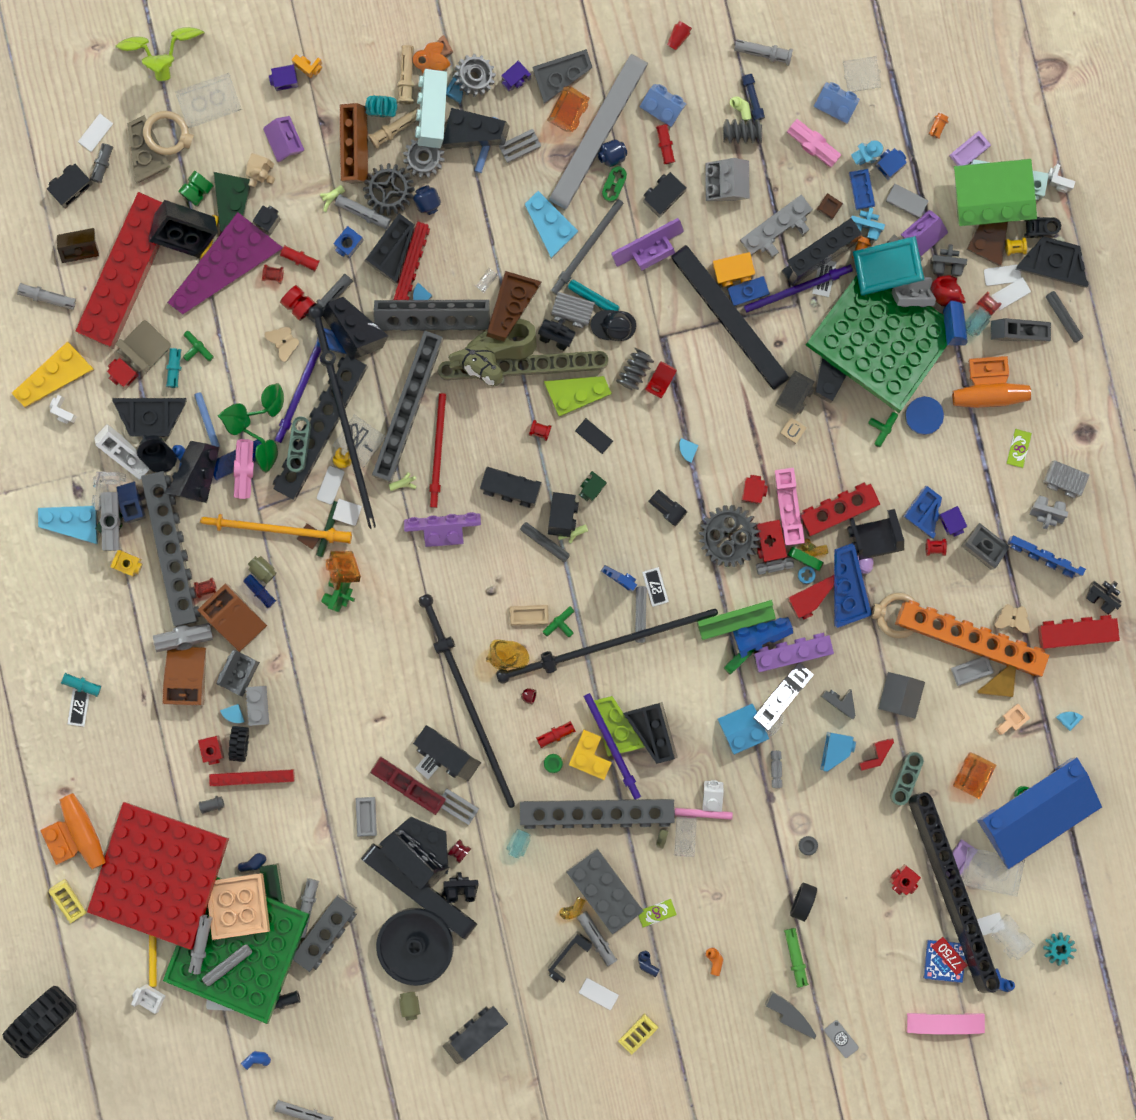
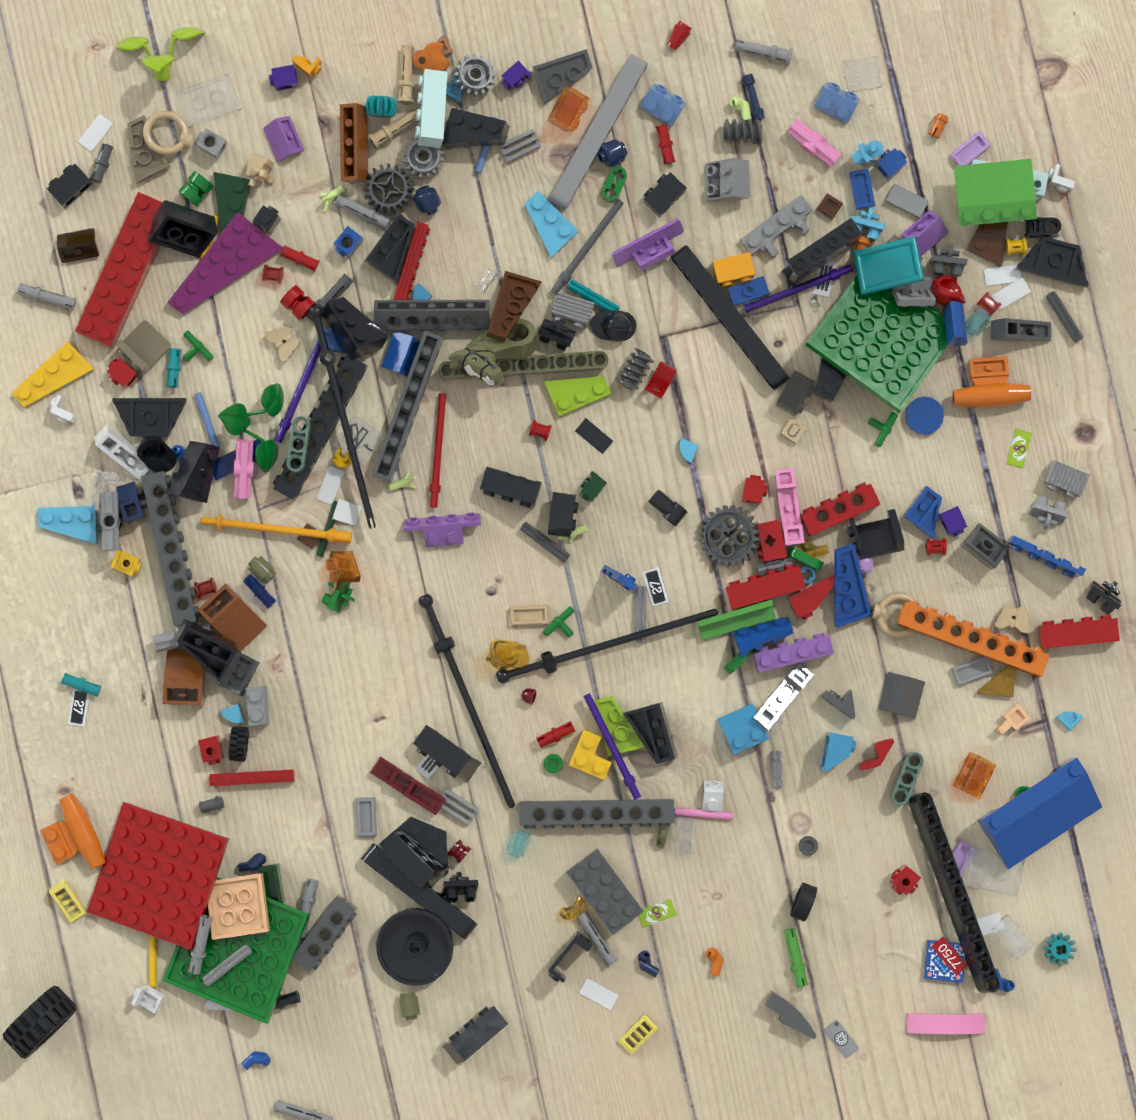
(206, 647): none -> black wedge
(217, 149): none -> light grey brick
(400, 353): none -> blue brick
(766, 587): none -> red brick

